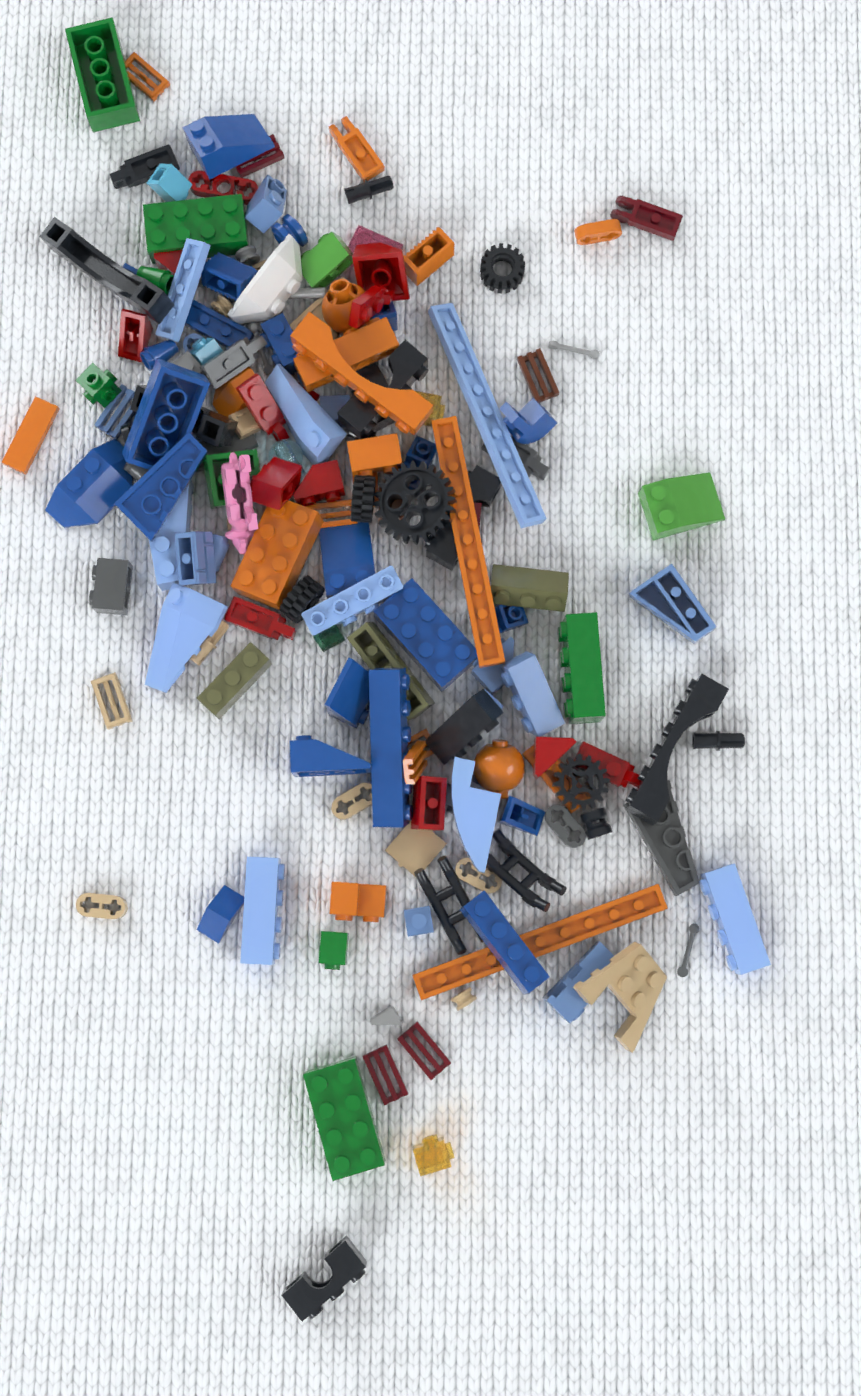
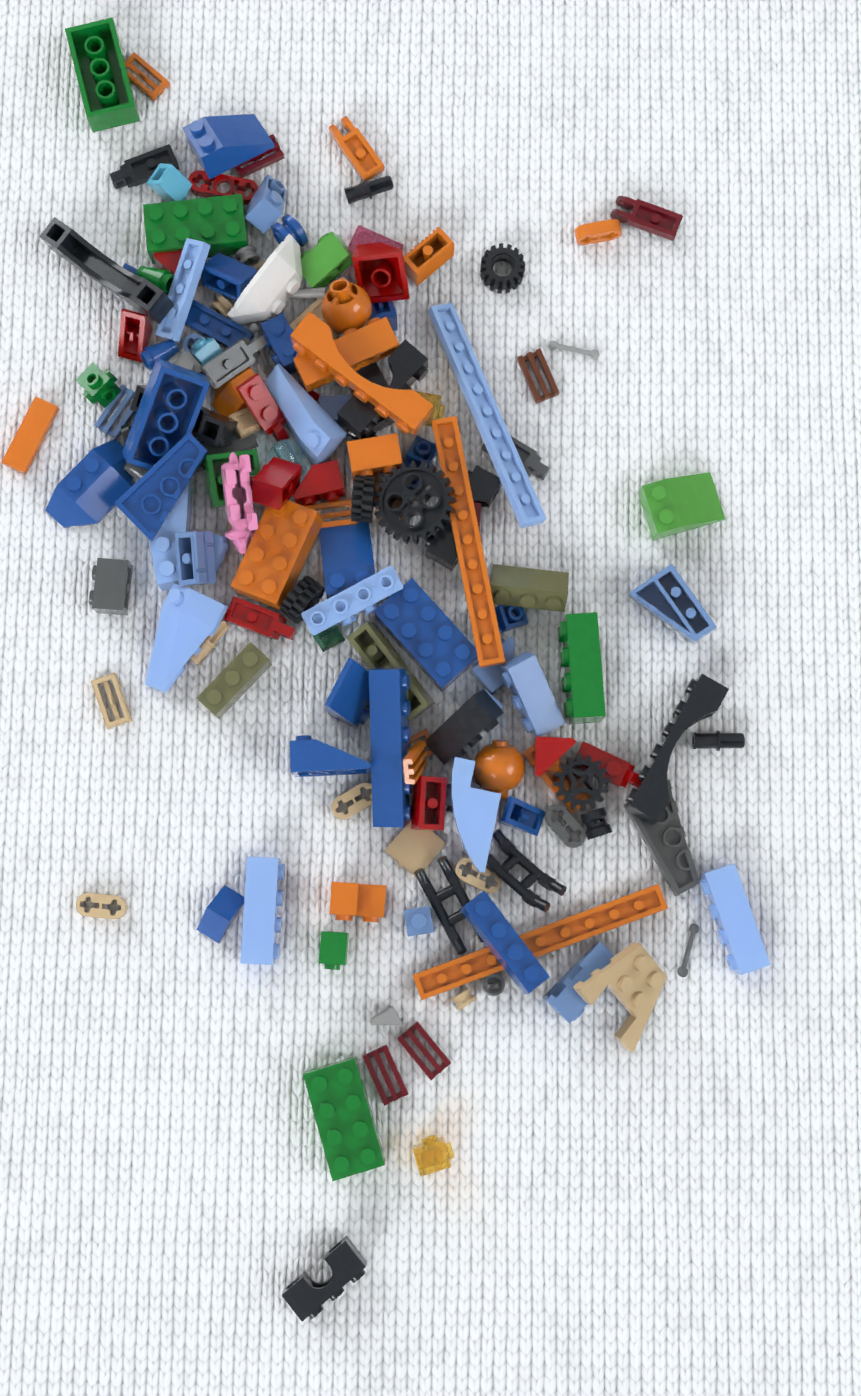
(369, 304): red hinge -> none
(493, 979): none -> dark grey hinge
(529, 423): blue brick -> none

